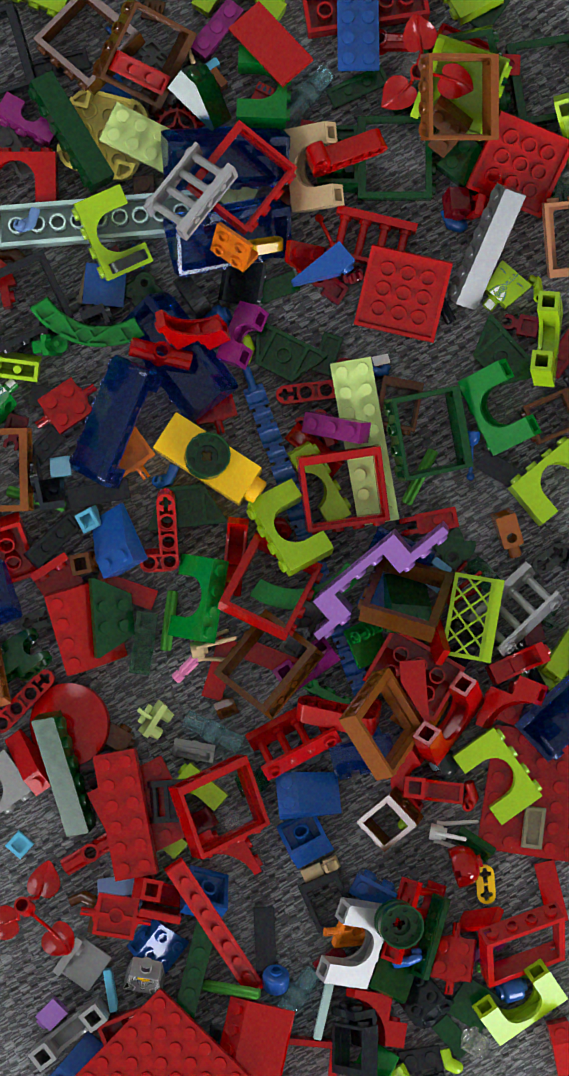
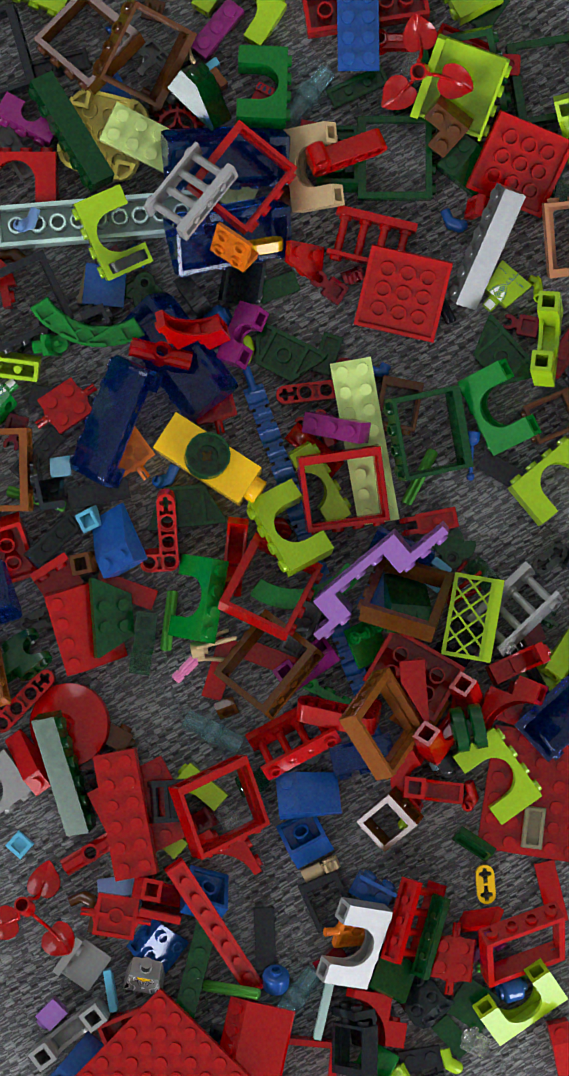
(139, 72): red tile -> none
(143, 184): reddish brown plate -> none
(150, 718): yellowish green hips -> none
(193, 750): light grey plate -> none
(270, 44): red tile -> none
(319, 218): red hinge -> none
(327, 266): blue slope -> none
(381, 359): white sticker -> none
(409, 928): dark green wheel -> none
(416, 956): blue arm -> none
(439, 645): red tile -> none
(439, 832): white plant -> none
(456, 203): dark red brick -> none
(465, 865): red cylinder -> none
(467, 728): none -> dark green wheel
(490, 96): dark orange window -> none
(505, 523): dark orange torso -> none

